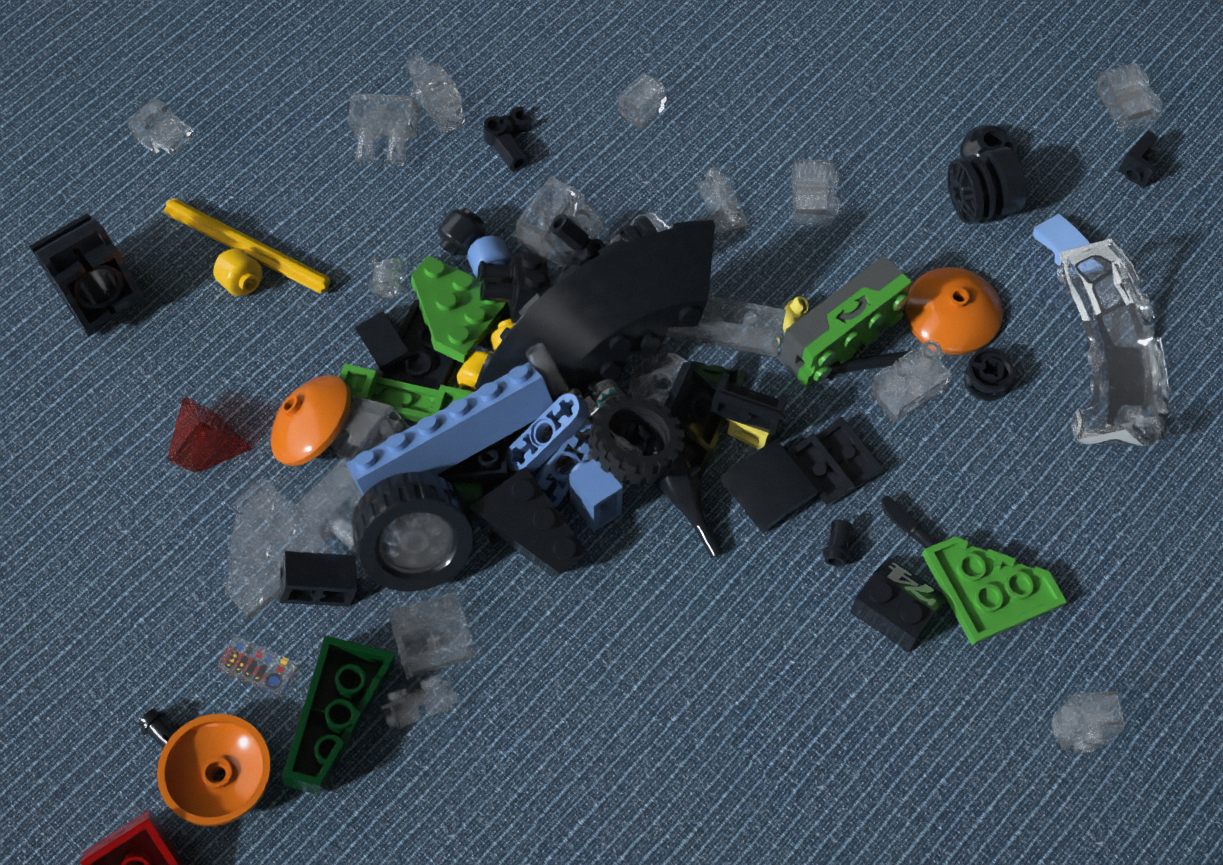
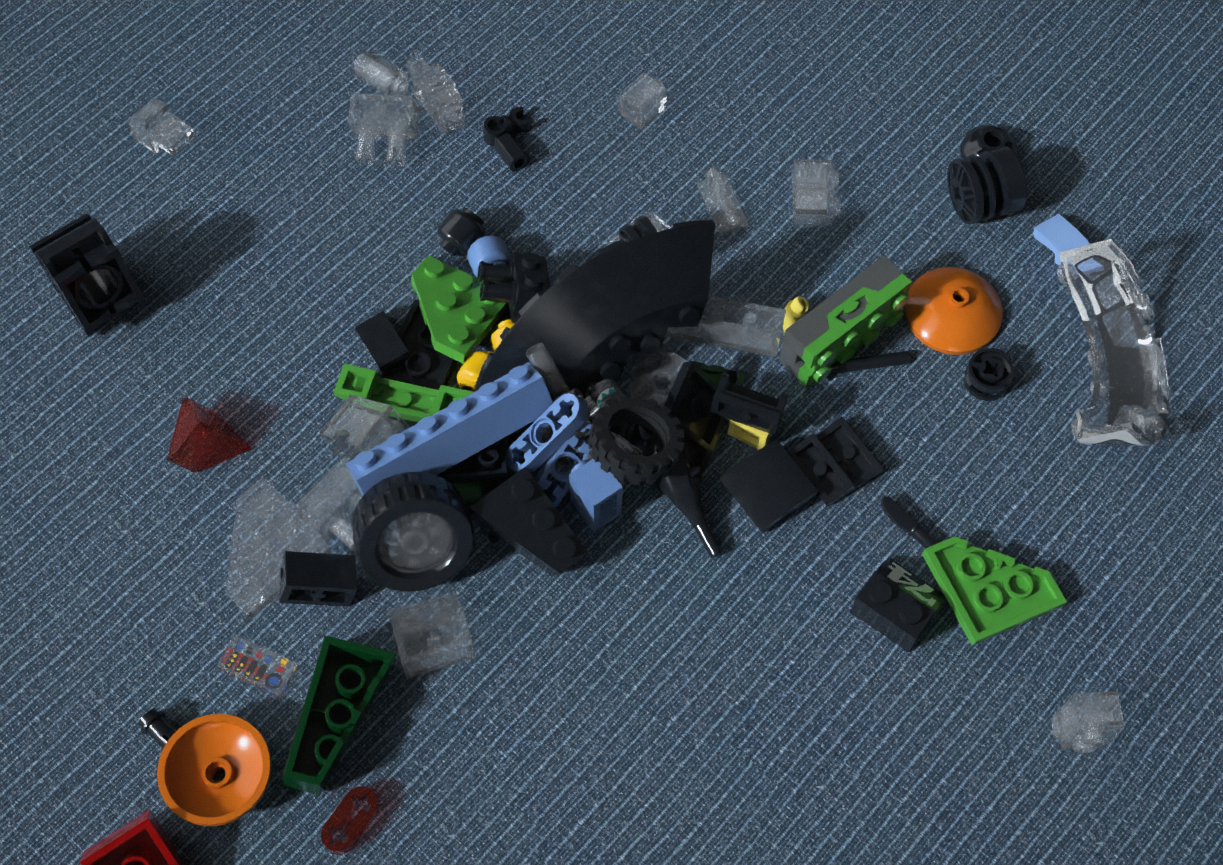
(236, 271): yellow head -> none
(259, 251): yellow axle -> none
(310, 419): orange dish -> none
(343, 815): none -> clear red beam
(380, 74): none -> clear head
(386, 277): clear brick -> none
(431, 695): clear hinge -> none
(551, 201): clear slope -> none
(576, 239): black bar -> none
(837, 549): black pin -> none
(911, 381): clear brick -> none
(1129, 97): clear brick -> none
(1136, 163): black bracket -> none

